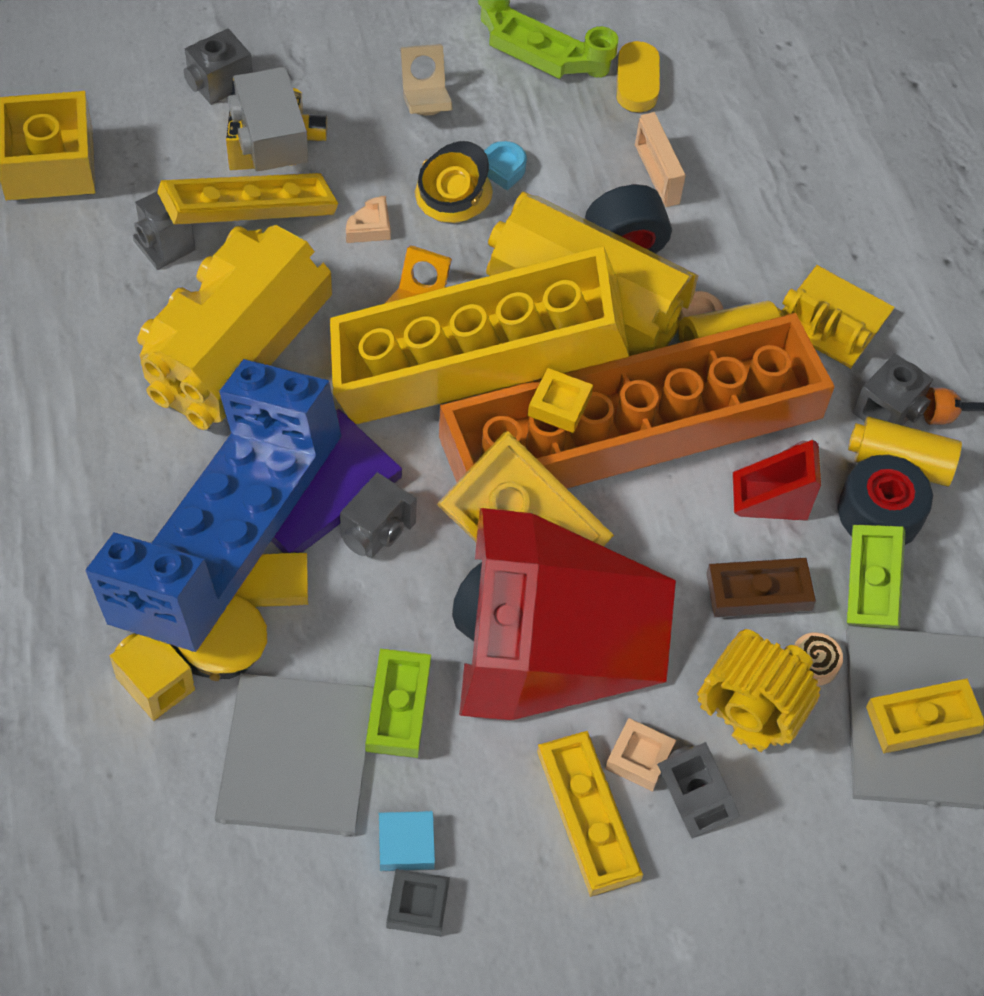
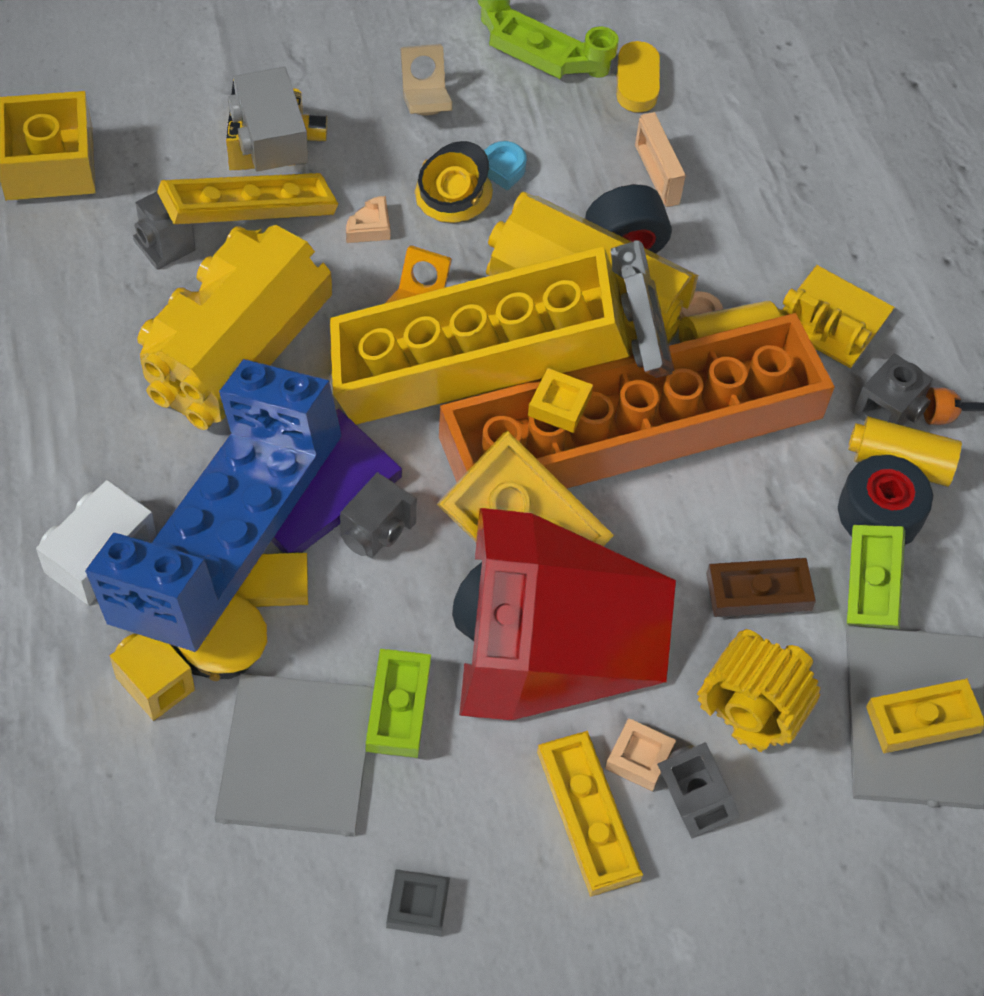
(73, 544): none -> white brick
(214, 63): flat silver brick -> none
(406, 841): medium azure tile -> none
(643, 308): none -> dark grey hinge
(780, 484): red slope -> none
(825, 654): tile -> none

